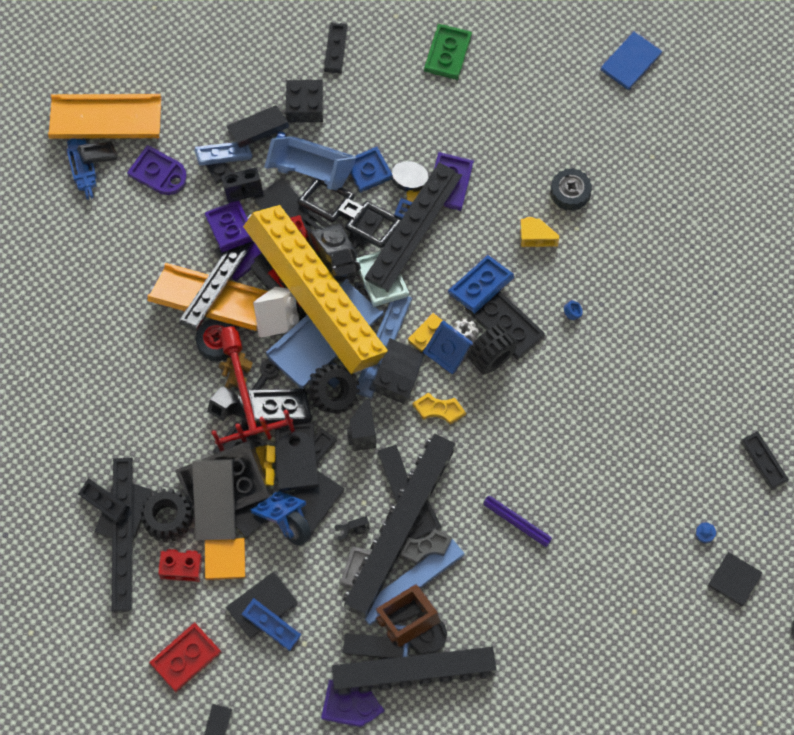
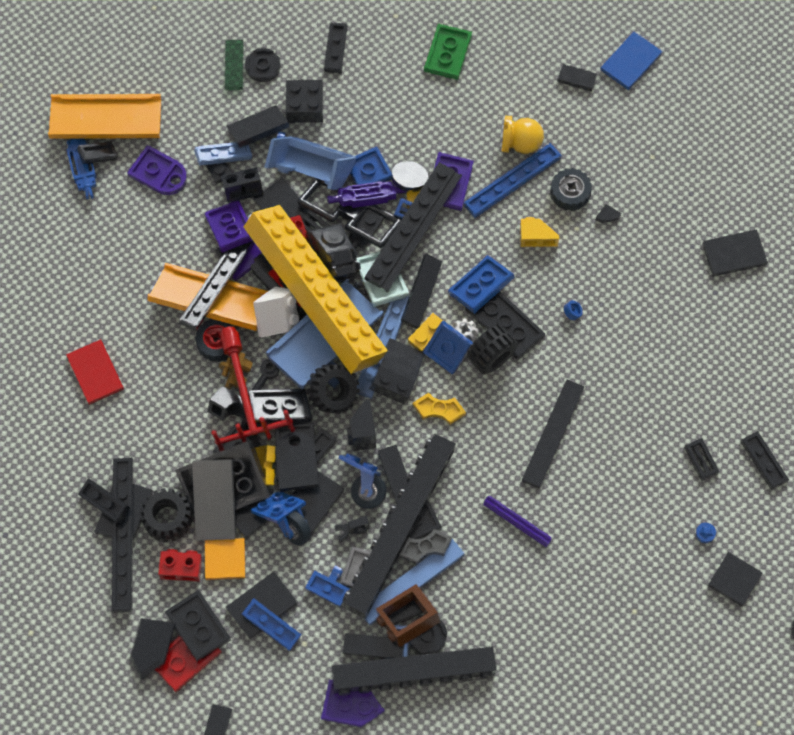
(95, 372): none -> red tile
(151, 645): none -> black tile
(198, 625): none -> black tile
(234, 64): none -> clear green tile
(262, 65): none -> black tile
(328, 587): none -> blue plate
(365, 194): none -> dark purple piece
(368, 489): none -> plate
(421, 291): none -> black tile
(512, 180): none -> blue tile
(522, 135): none -> yellow tile
(552, 434): none -> black tile
(577, 77): none -> black tile
(607, 214): none -> black tile
(708, 473): none -> black tile
(734, 253): none -> black tile

